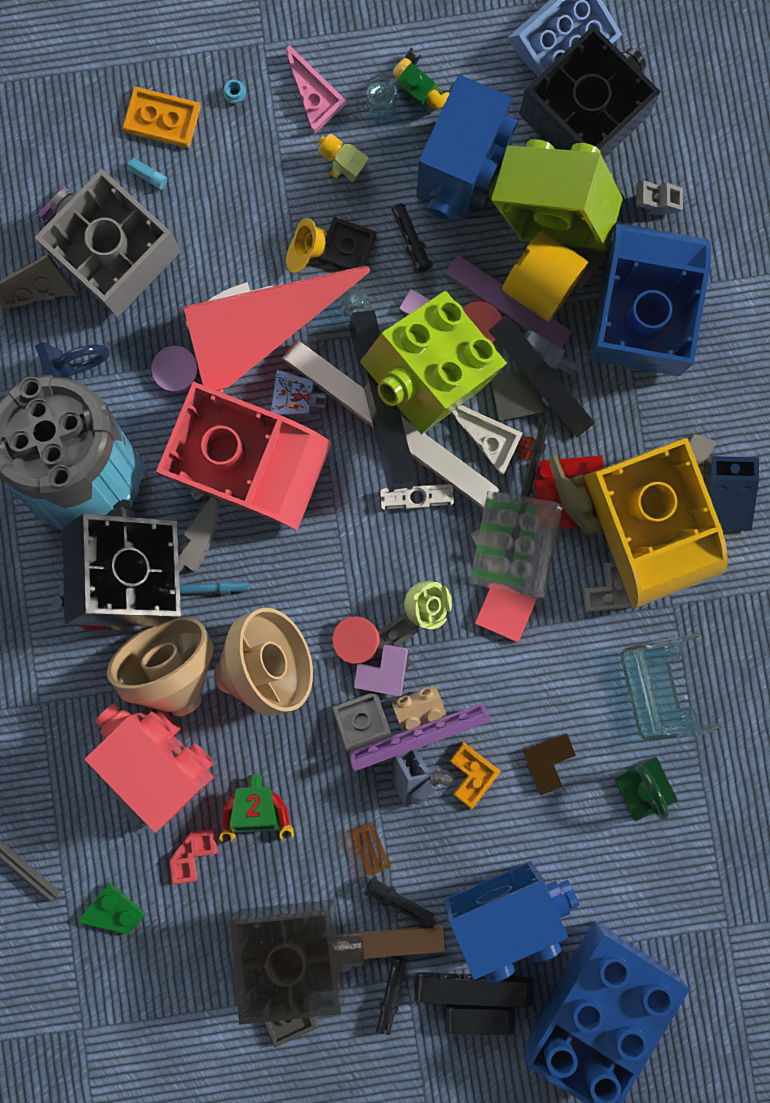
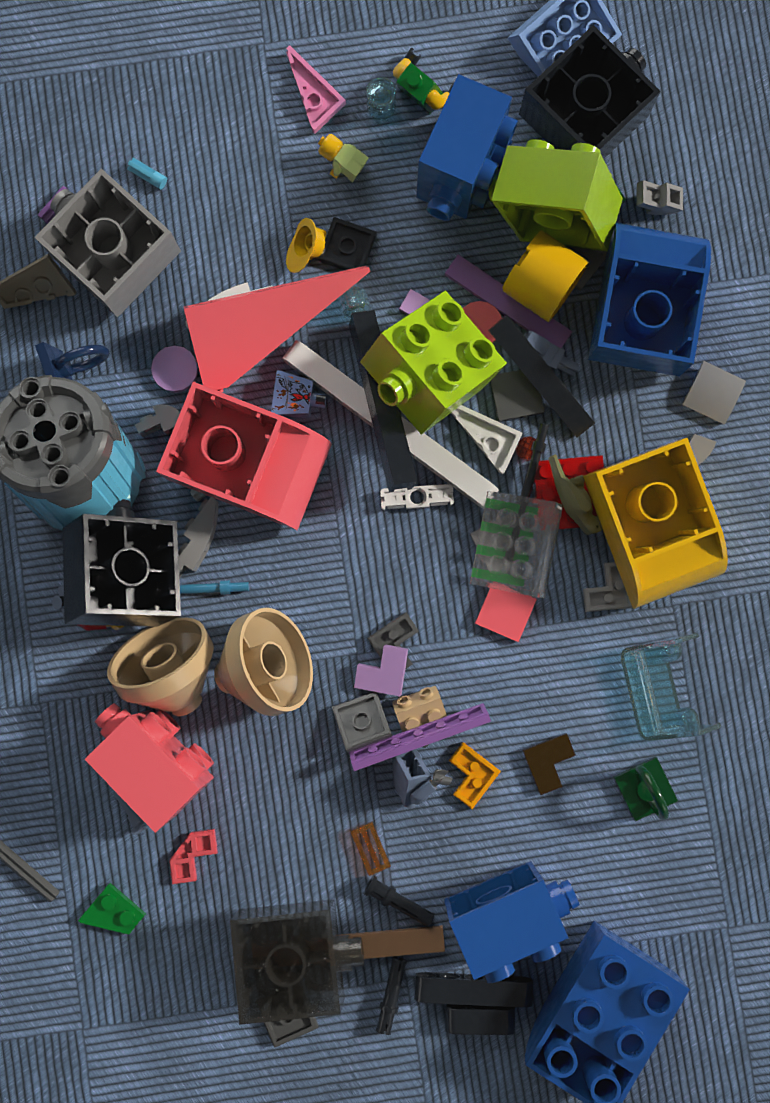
(161, 117): light orange tile -> none
(165, 419): none -> light grey brick
(231, 86): medium azure plate -> none
(254, 810): green torso -> none
(355, 639): coral tile -> none
(415, 247): black pin -> none
(427, 604): yellowish green cylinder -> none
(714, 392): none -> light grey slope
(733, 490): dark blue slope -> none

